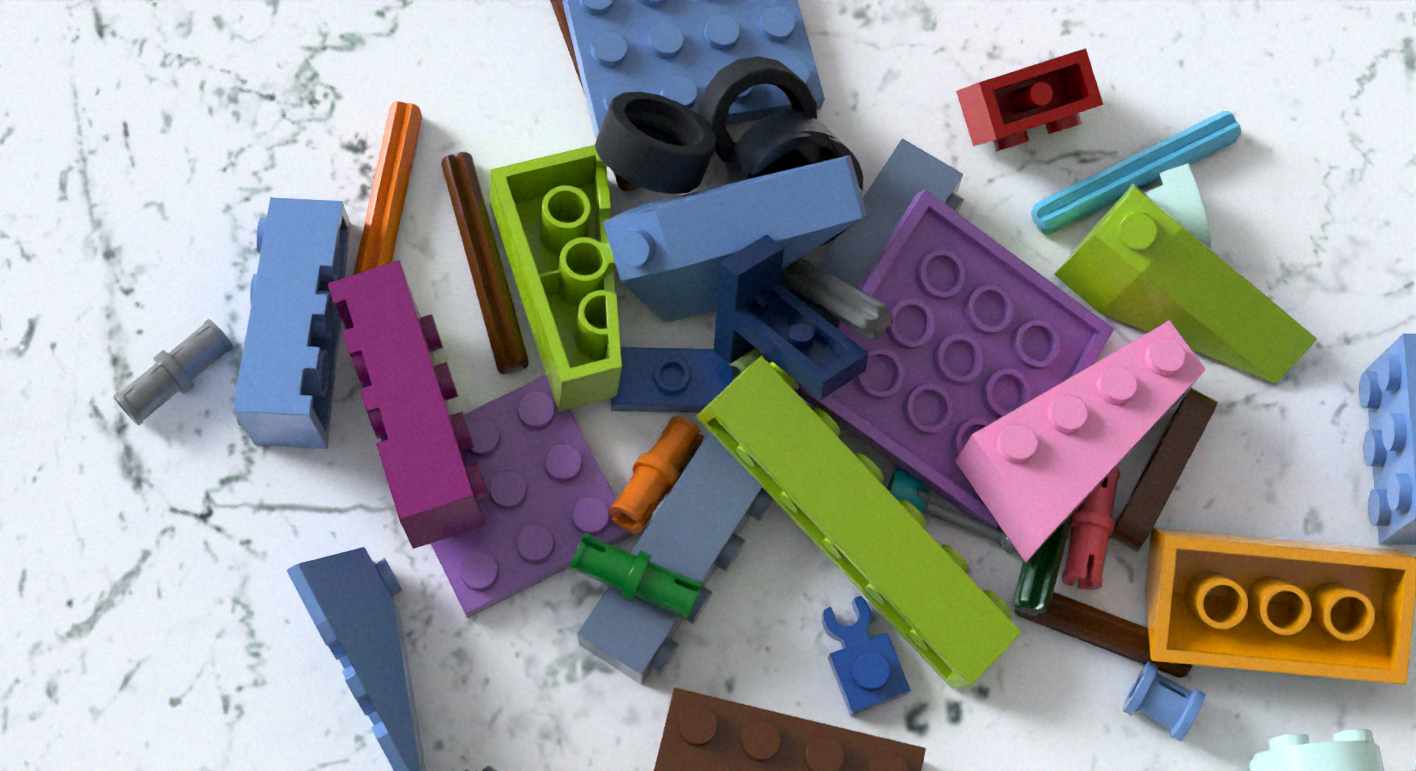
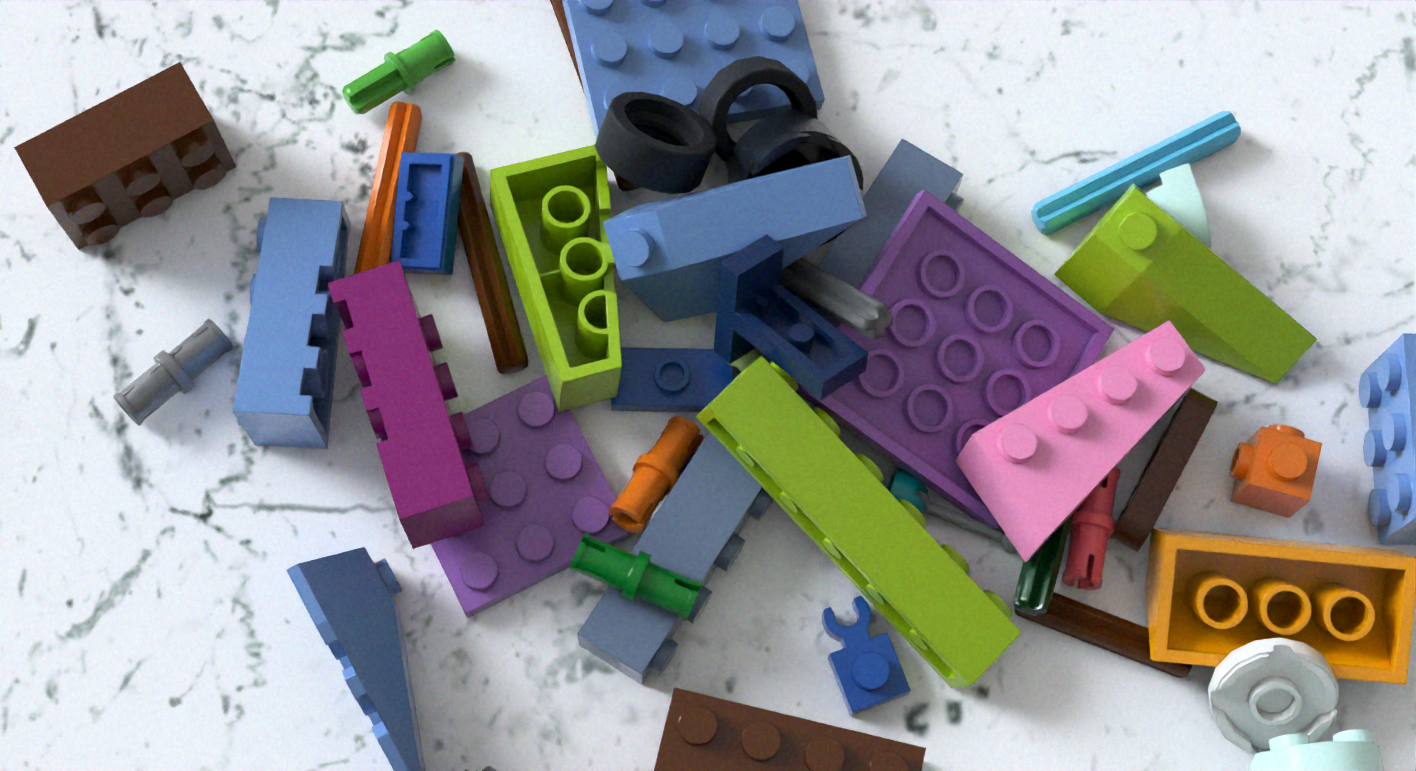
(127, 157): none -> reddish brown brick
(399, 73): none -> bright green axle
(427, 212): none -> blue plate
(1030, 97): red brick -> none
(1164, 701): medium blue bush -> none
(1272, 692): none -> white tile
(1275, 470): none -> orange brick

